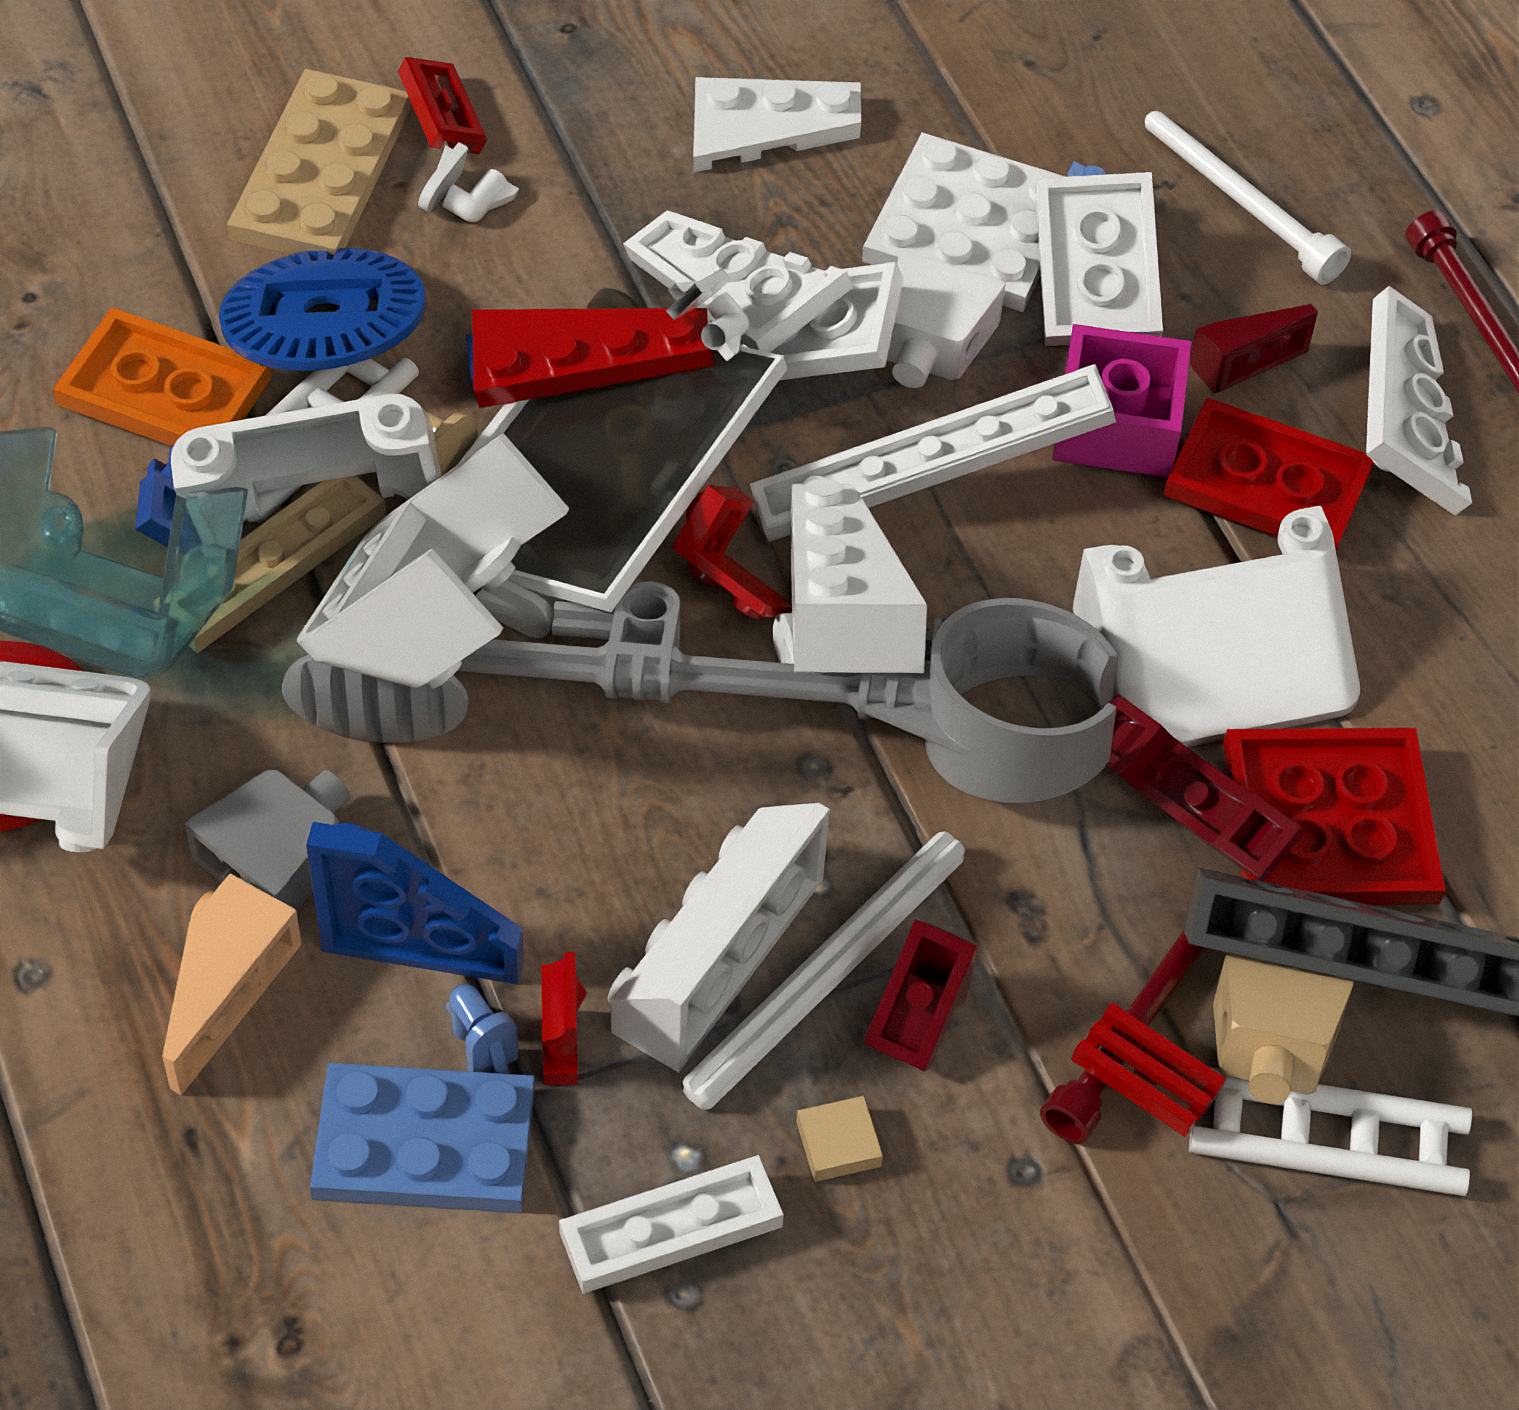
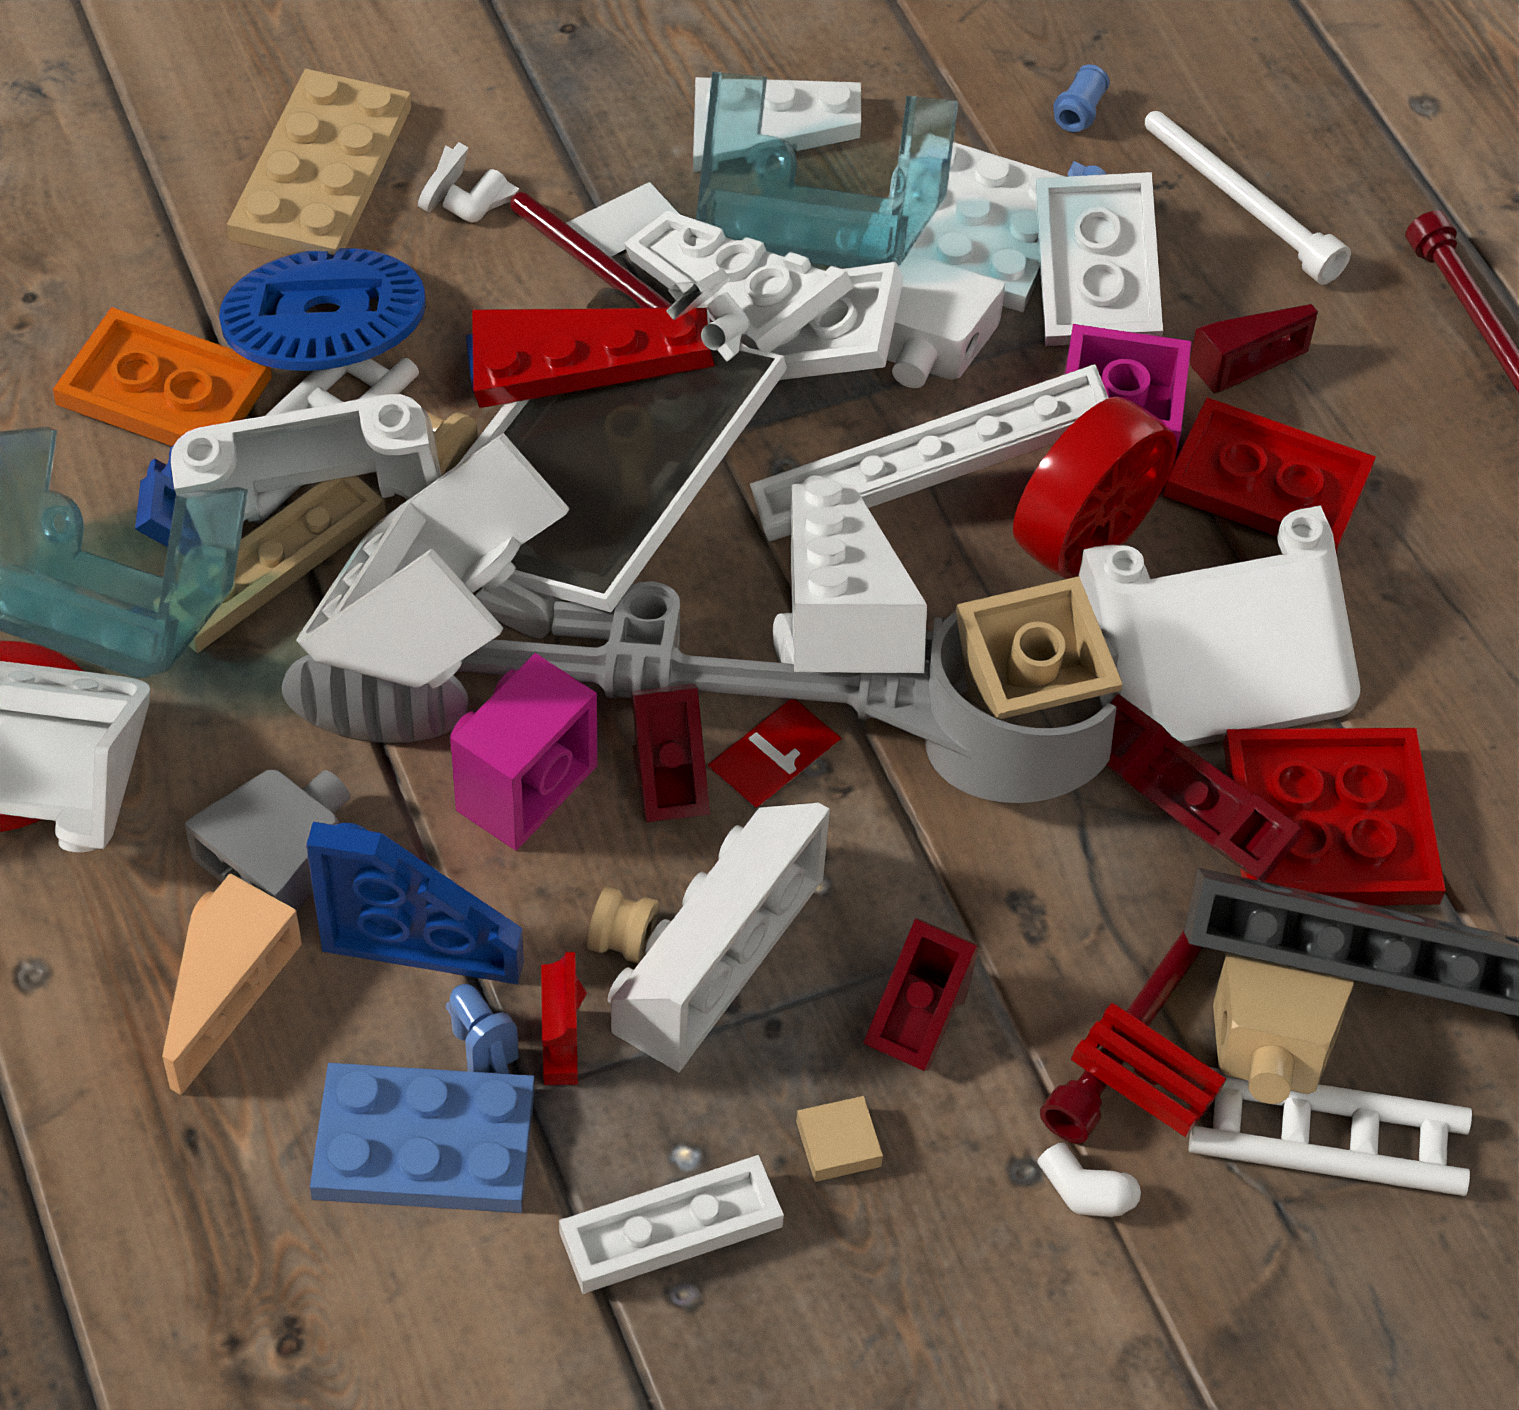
(433, 104): red tile -> none
(524, 750): none -> dark pink brick
(585, 252): none -> dark red piece
(621, 218): none -> white sticker
(622, 924): none -> tan wheel
(670, 752): none -> dark red slope
(709, 528): red bracket -> none
(753, 192): none -> clear light blue windscreen
(774, 752): none -> red sticker
(822, 971): white axle -> none
(1034, 649): none -> tan slope
(1076, 106): none -> medium blue pin
(1089, 1190): none -> white arm
(1094, 484): none -> red piece
(1408, 404): white wing -> none

